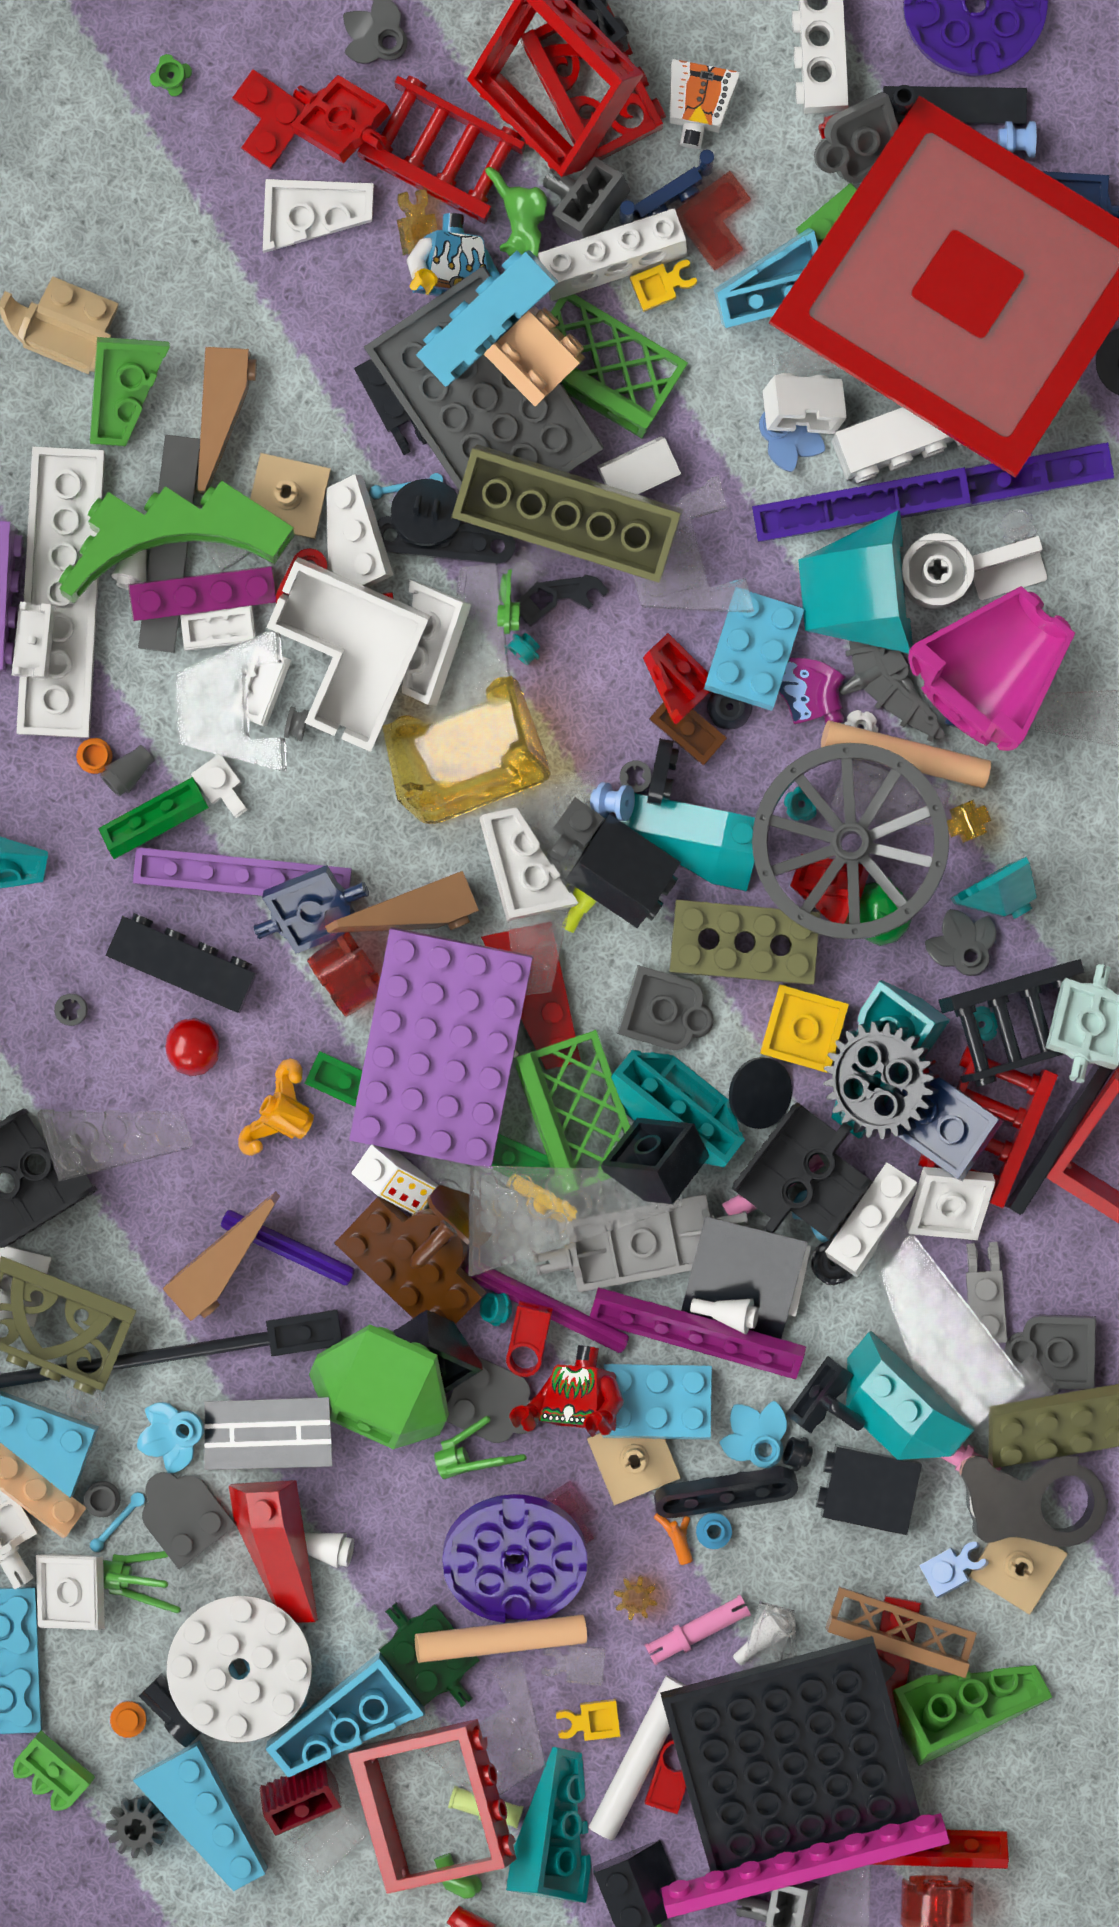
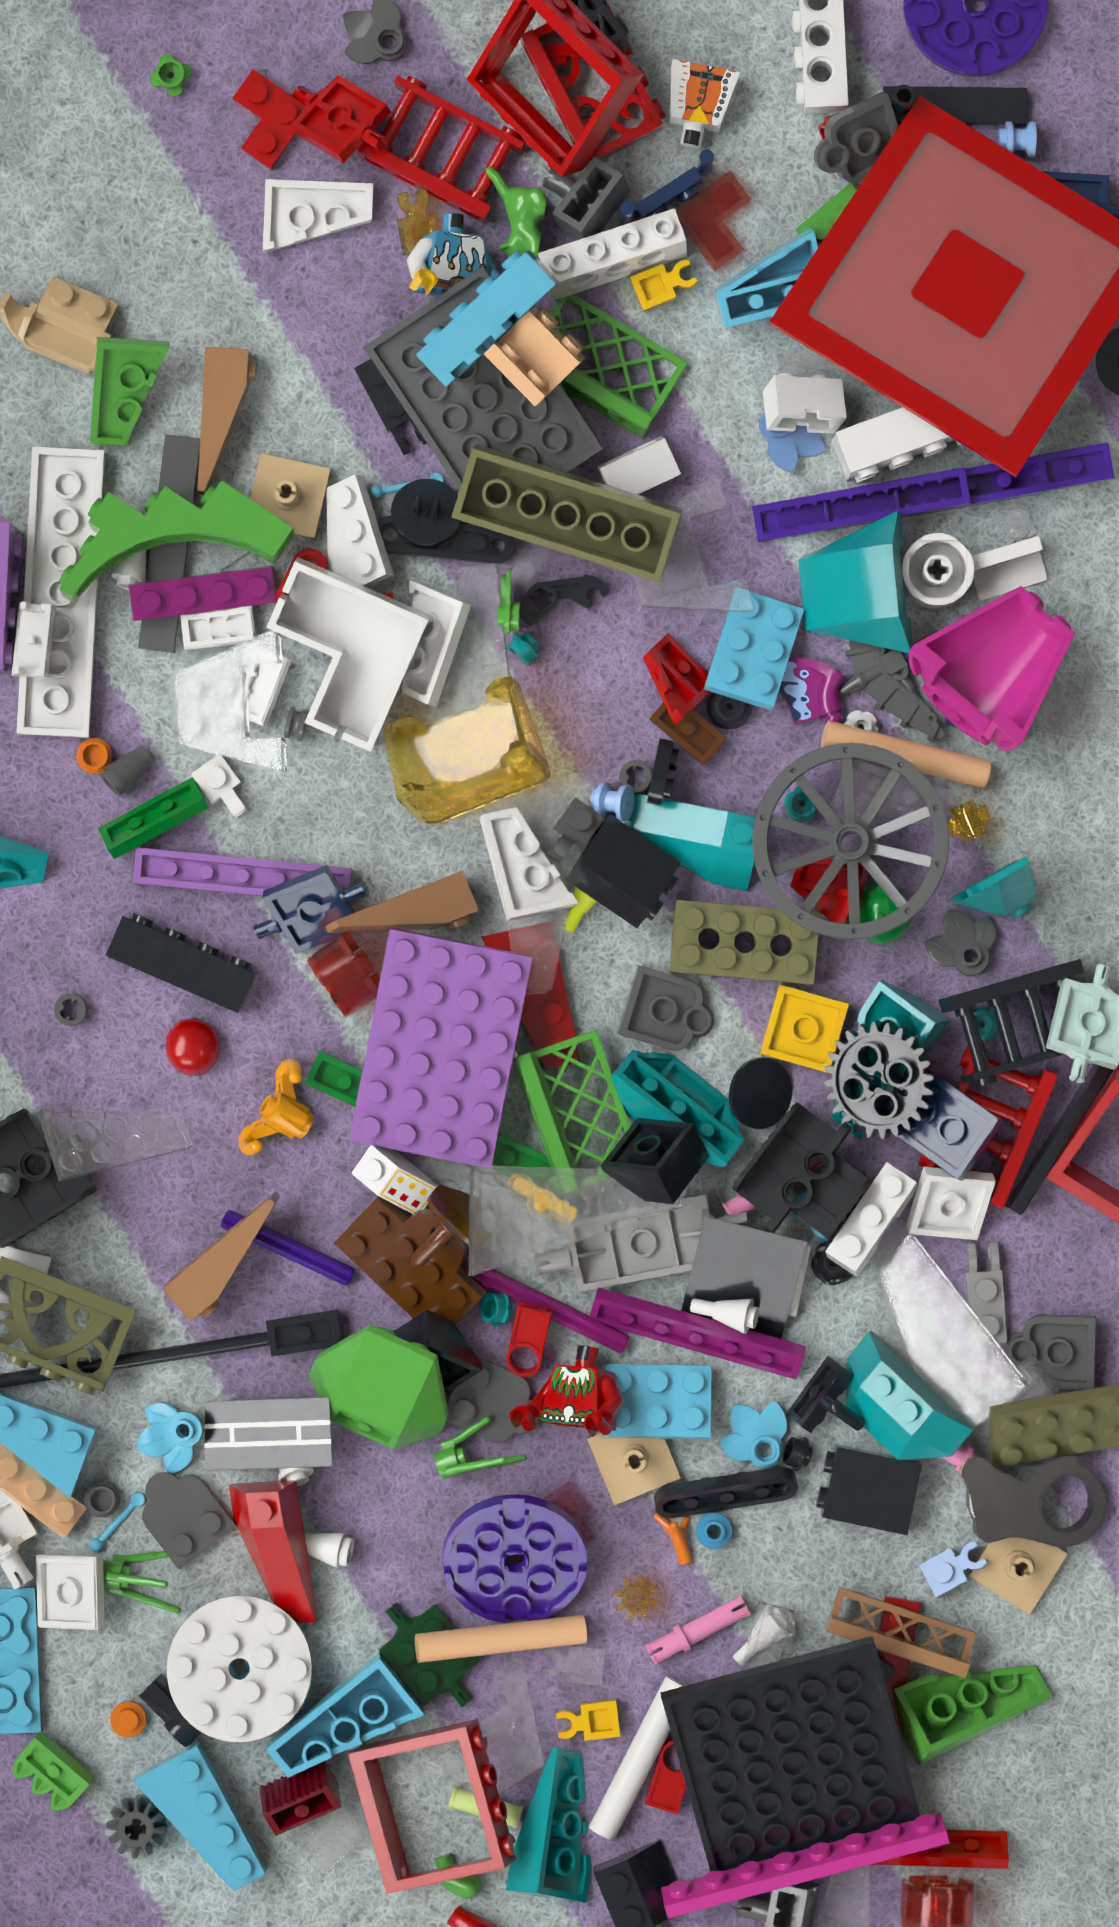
(300, 1474): none -> white plate

